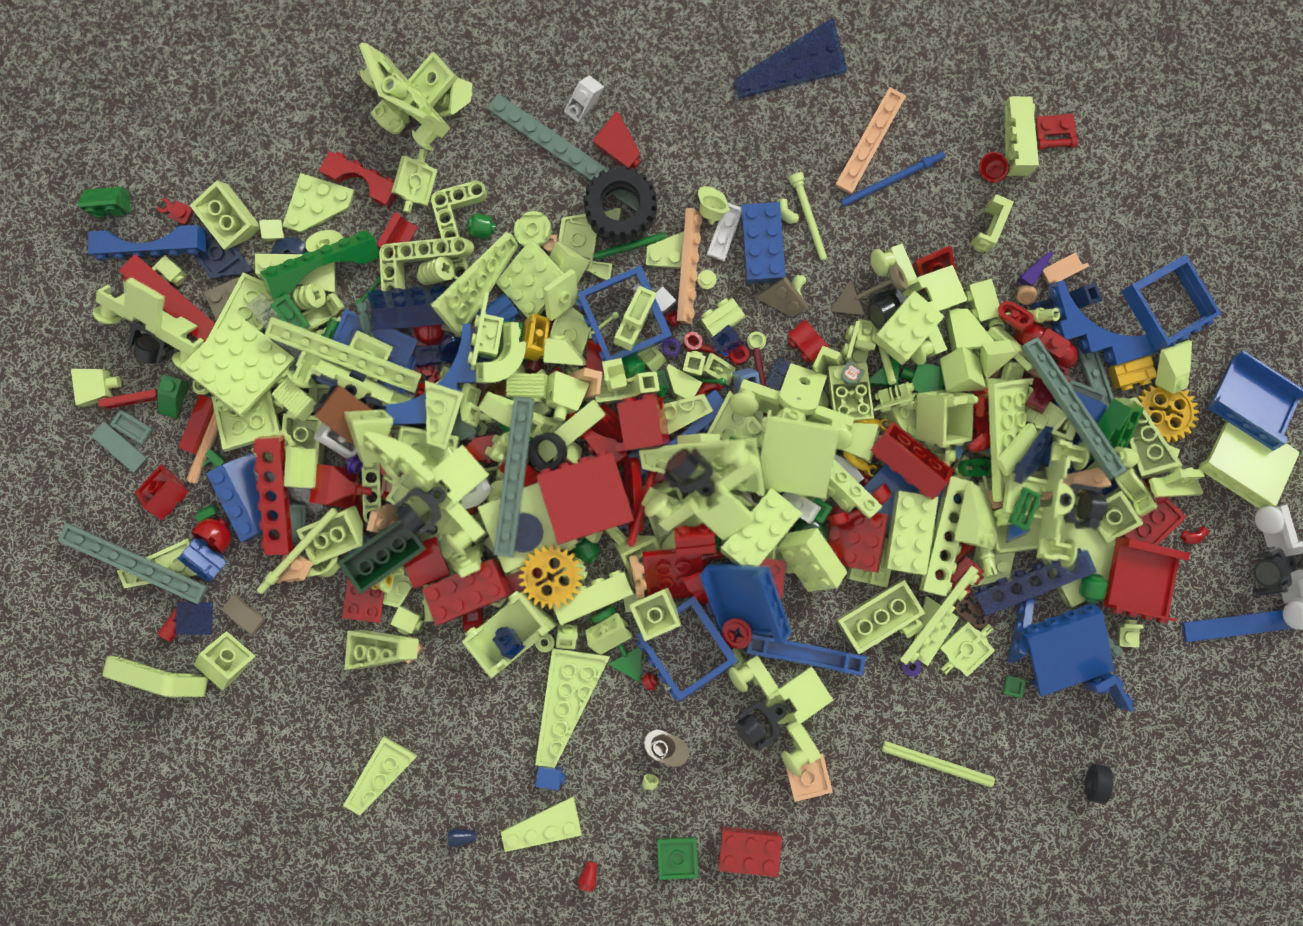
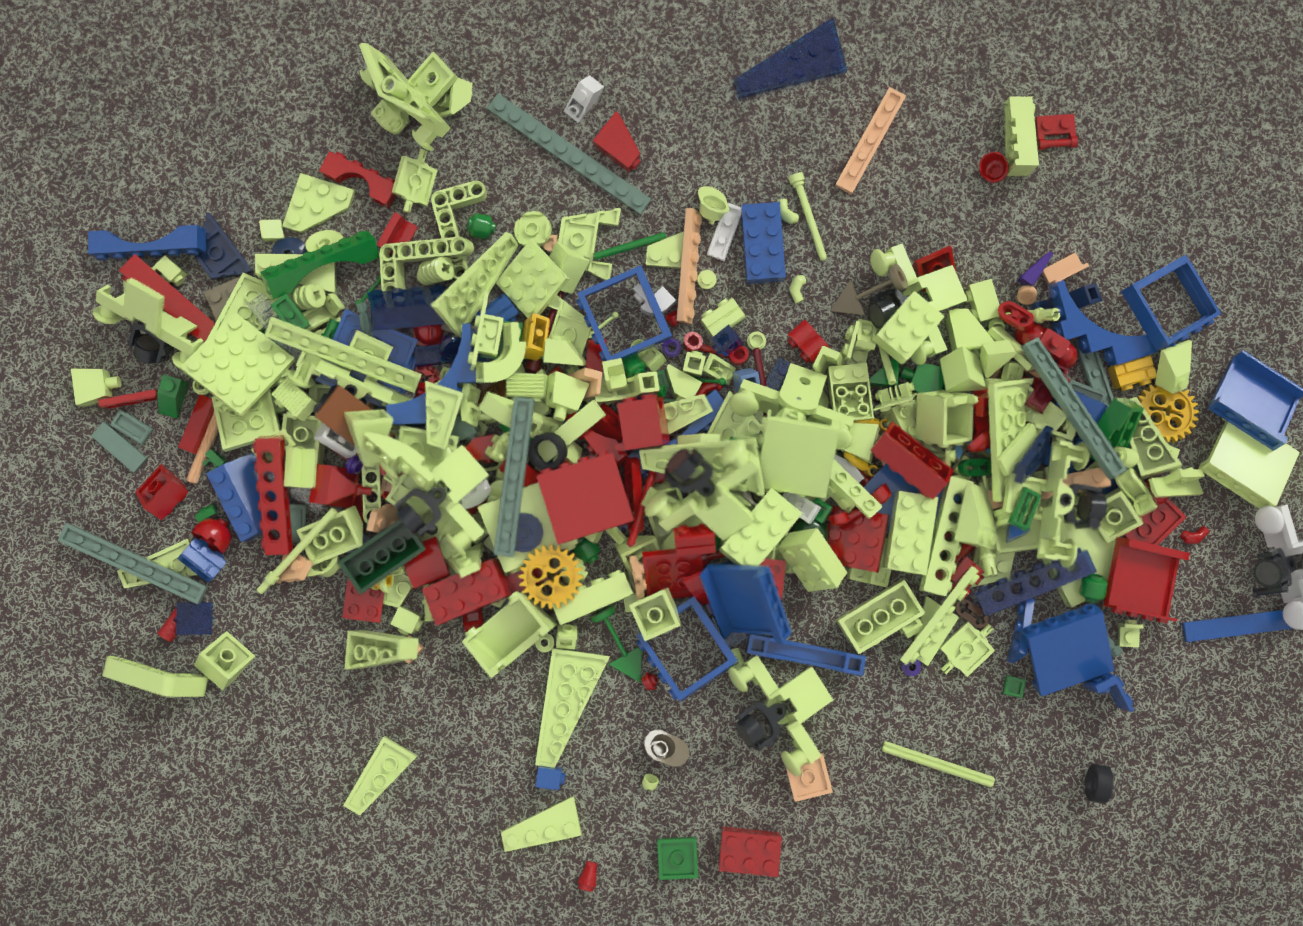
(105, 202): green slope -> none
(178, 212): red plate -> none
(225, 215): yellowish green slope -> none
(242, 614): dark tan slope -> none
(460, 837): dark blue cone -> none
(508, 642): clear blue brick -> none
(560, 294): yellowish green plate -> none
(608, 634): yellowish green hinge -> none
(620, 180): black tyre -> none
(635, 318): yellowish green slope -> none
(730, 636): red gear -> none
(783, 298): dark tan wing -> none
(851, 374): tile -> none
(925, 163): blue bar -> none
(1000, 209): yellowish green panel -> none

